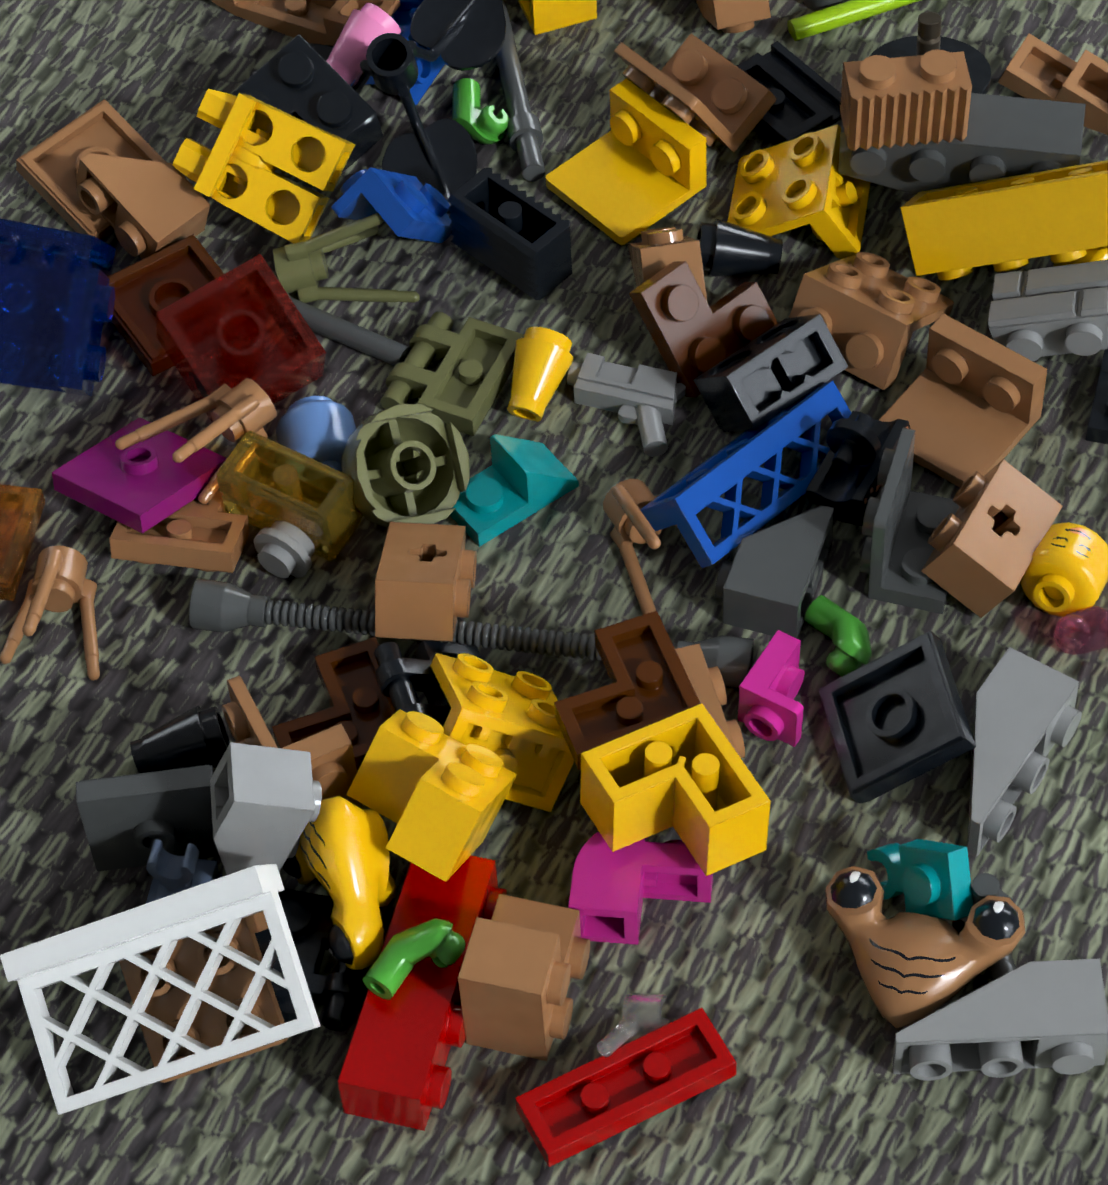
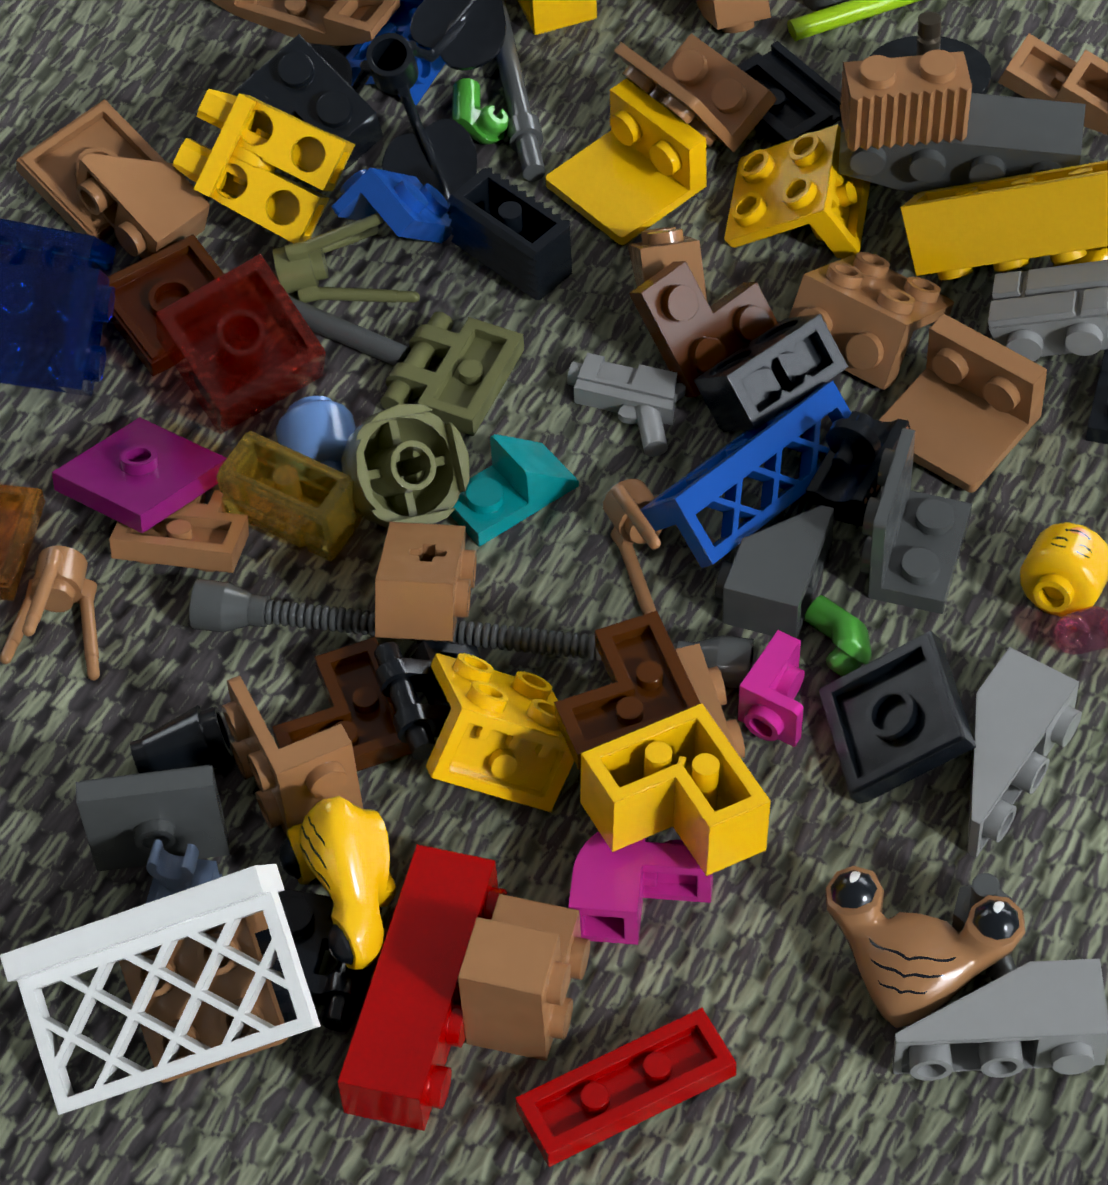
(236, 413): medium nougat plant -> none
(261, 804): light grey slope -> none
(284, 550): light grey plate -> none
(355, 38): bright pink cone -> none
(408, 948): bright green arm -> none
(432, 789): yellow brick -> none
(537, 371): yellow cone -> none
(639, 1017): clear hand -> none
(737, 250): black cone -> none
(929, 875): teal plate -> none
(990, 537): medium nougat brick -> none

